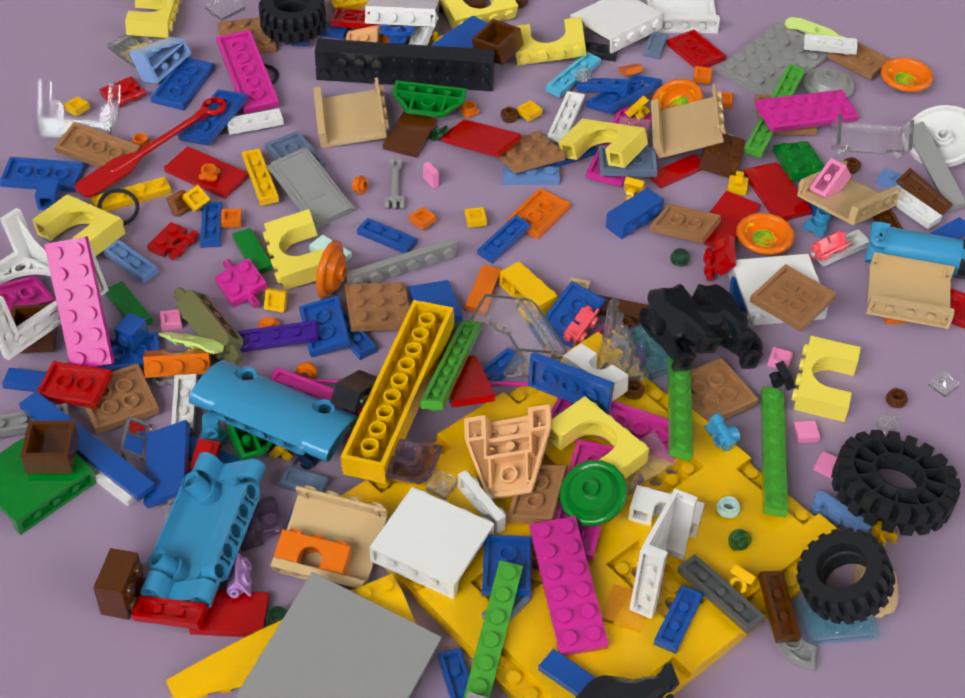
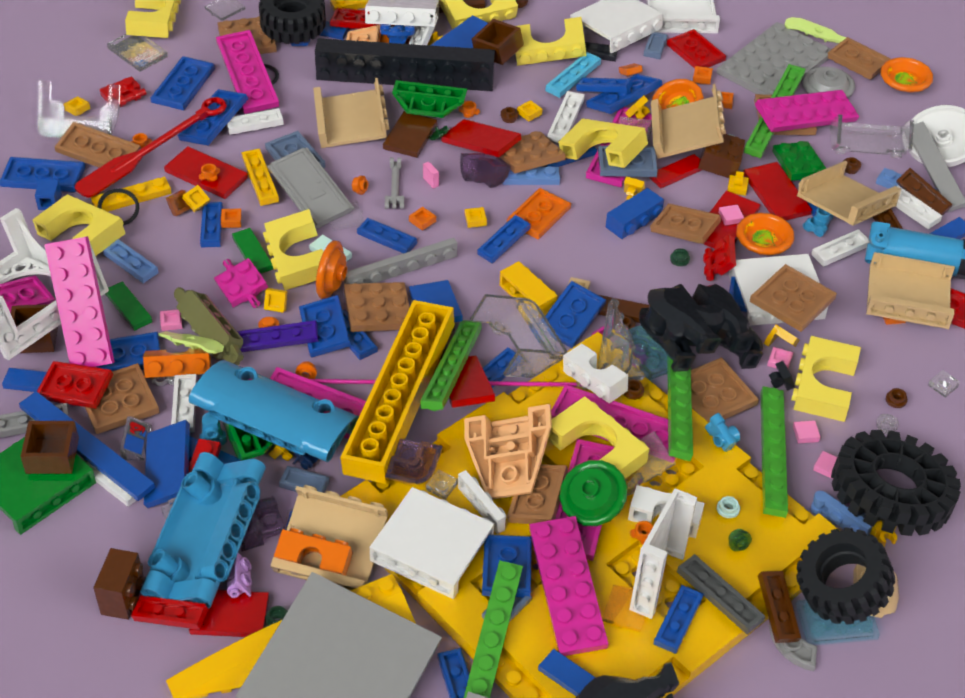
(131, 331): blue brick -> none
(159, 58): light blue wedge -> none
(168, 241): red plate -> none
(353, 390): black brick -> none
(484, 284): orange tile -> none
(485, 170): none -> clear purple brick
(569, 382): blue tile -> none
(583, 74): clear plate -> none
(587, 320): coral hinge -> none
(641, 527): none -> orange plate
(730, 214): none -> bright pink tile
(743, 577): yellow tile -> none
(778, 331): none -> yellow tile
(824, 249): coral hinge -> none
(830, 44): white plate -> none
(831, 179): bright pink slope -> none

